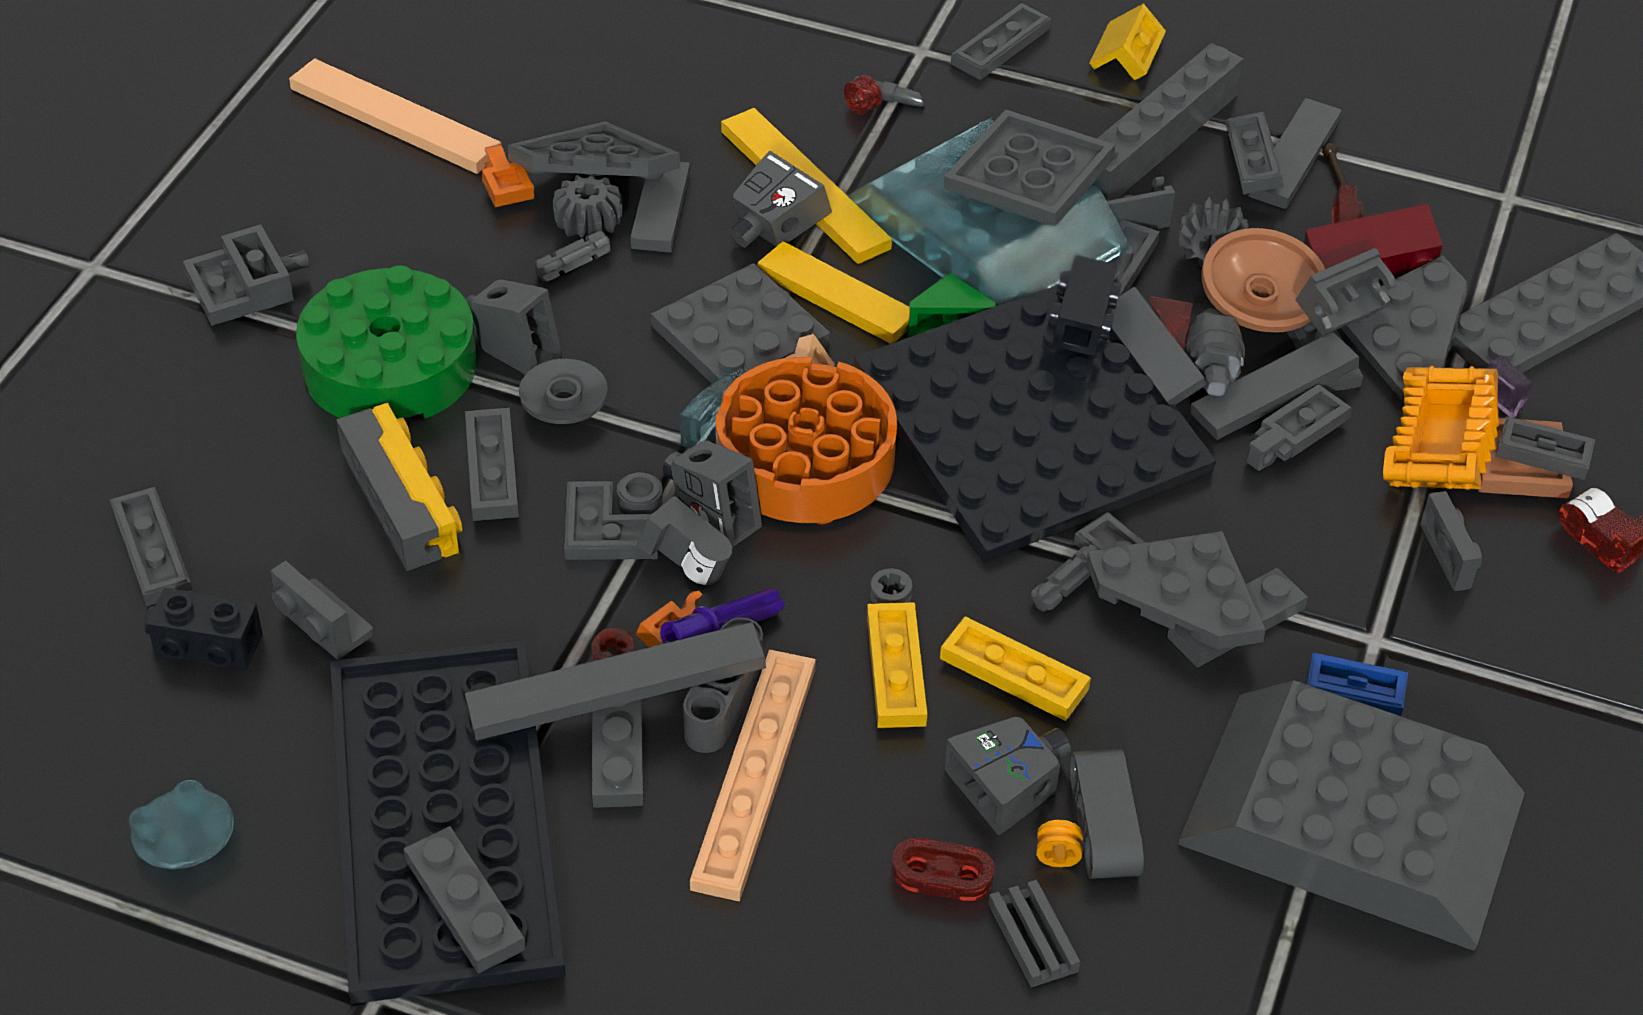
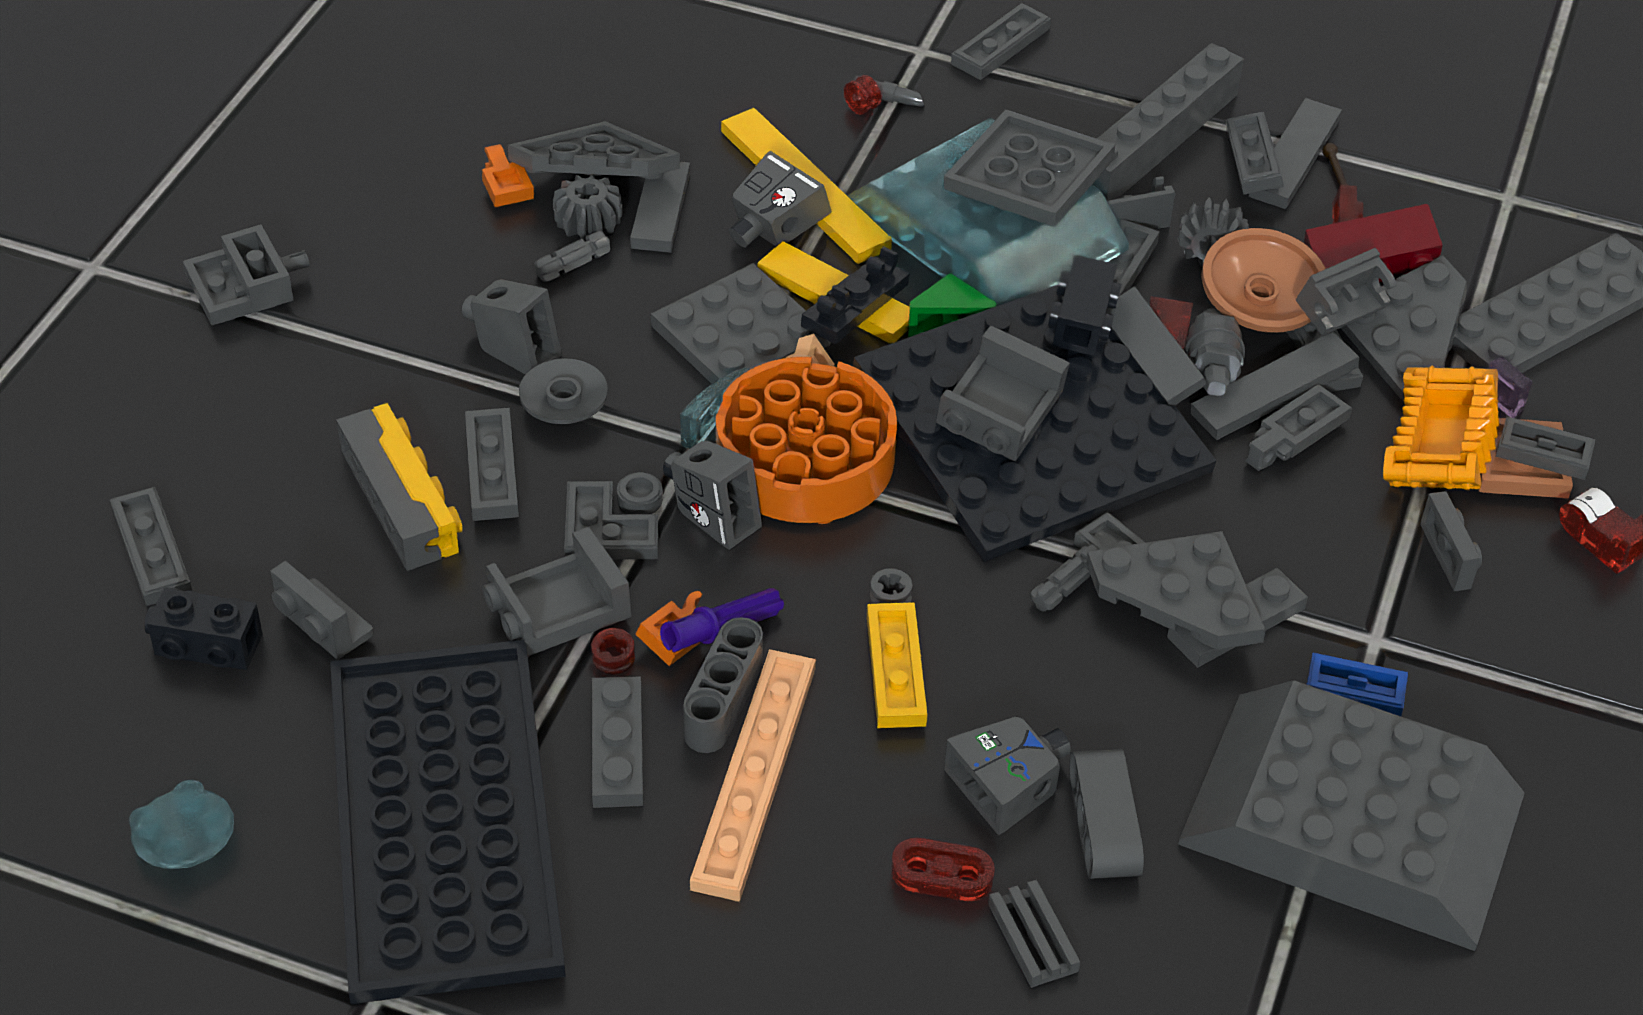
(388, 341): green brick -> none
(393, 115): light nougat tile -> none
(464, 899): dark grey plate -> none
(561, 596): none -> dark grey panel
(614, 680): dark grey tile -> none
(686, 541): dark grey leg -> none
(856, 297): none -> black plate
(1003, 394): none -> dark grey panel
(1015, 668): yellow plate -> none
(1059, 843): light orange bush -> none
(1131, 40): yellow panel -> none

